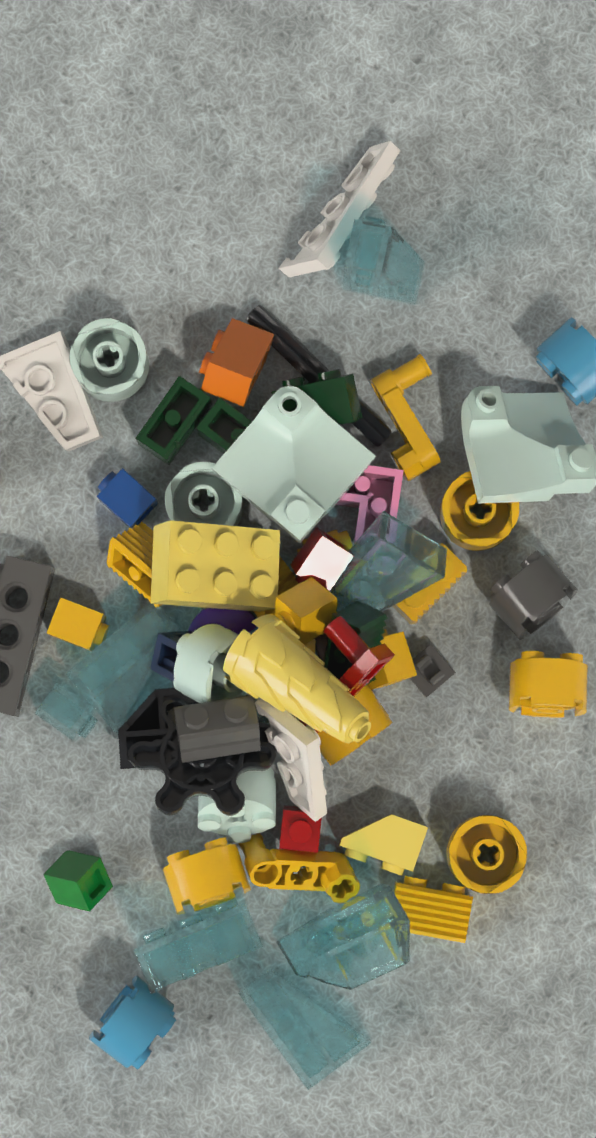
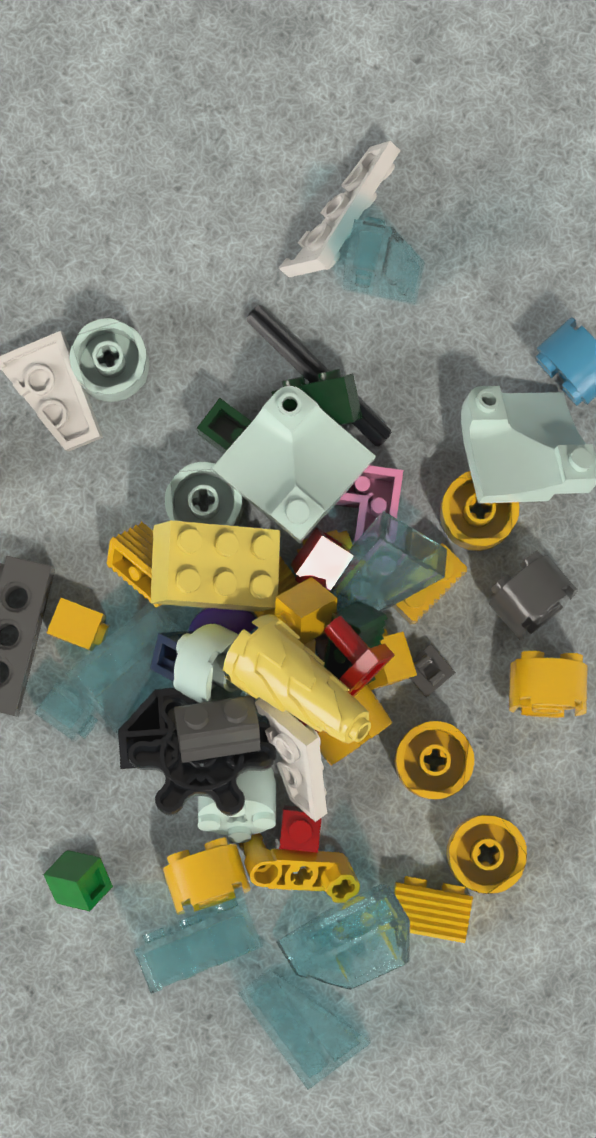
(126, 498): blue brick -> none
(133, 1024): dark azure brick -> none
(174, 420): dark green brick -> none
(236, 361): orange brick -> none
(389, 840): light yellow slope -> none
(418, 452): yellow beam -> none
(451, 746): none -> yellow brick

